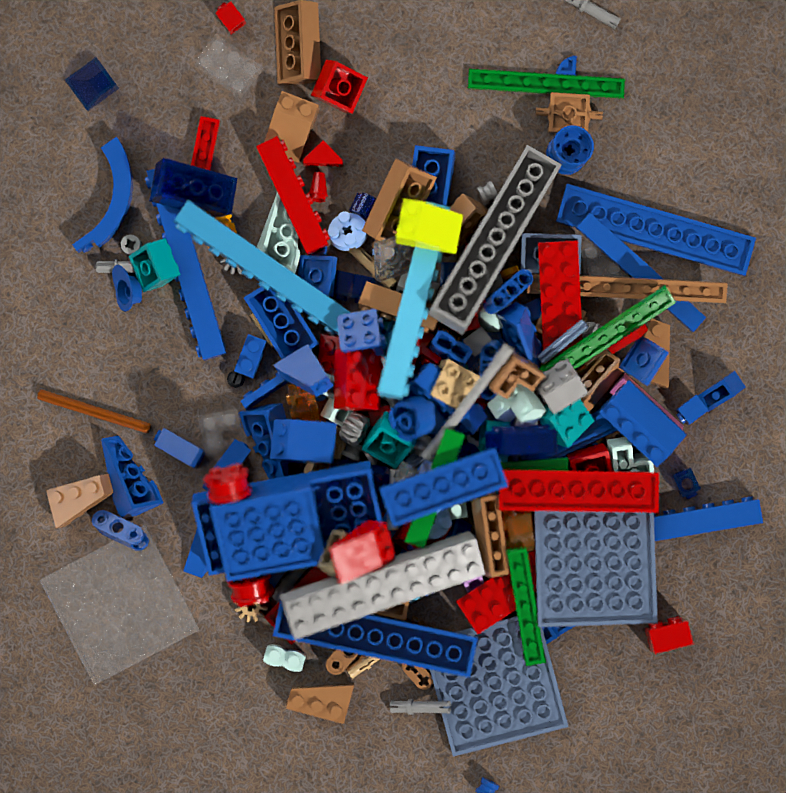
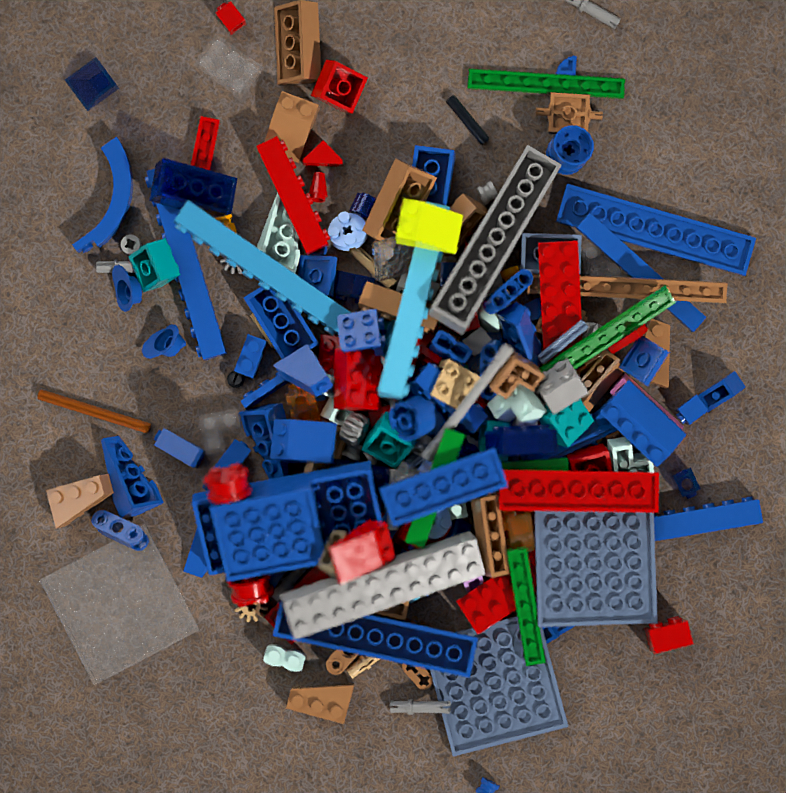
(164, 342): none -> blue piece
(467, 120): none -> black axle

